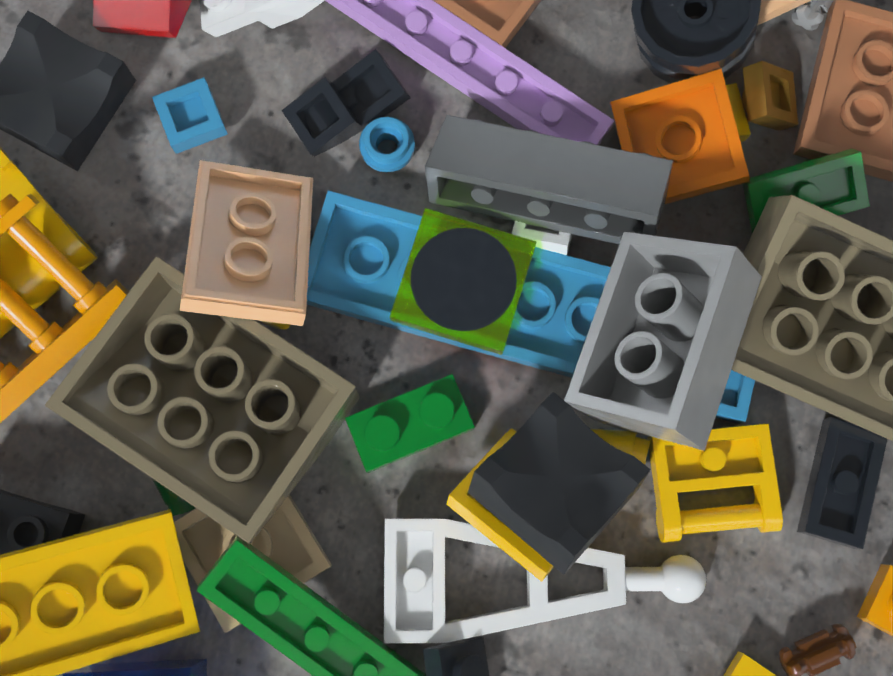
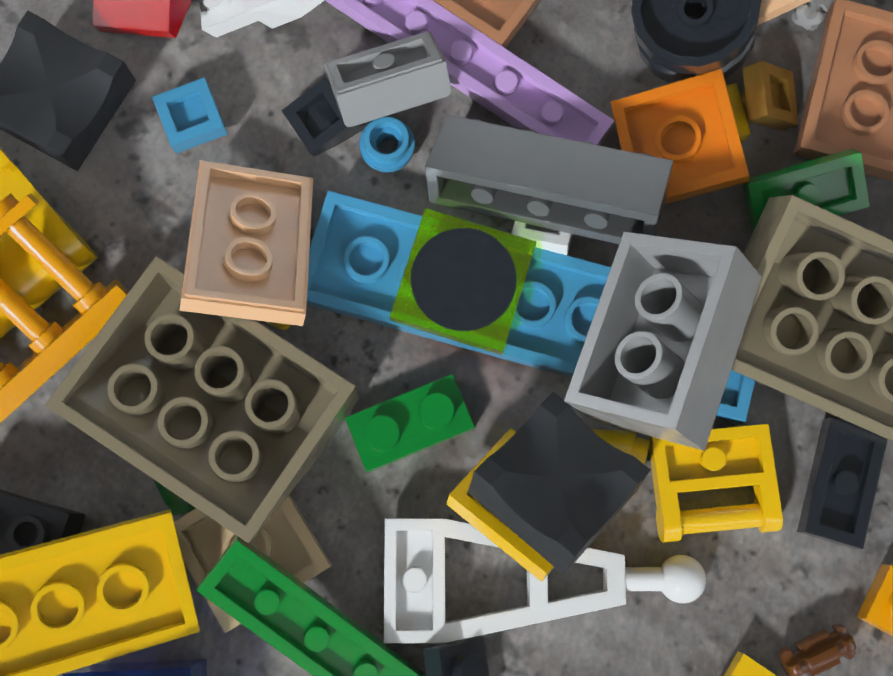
(388, 79): none -> light grey slope

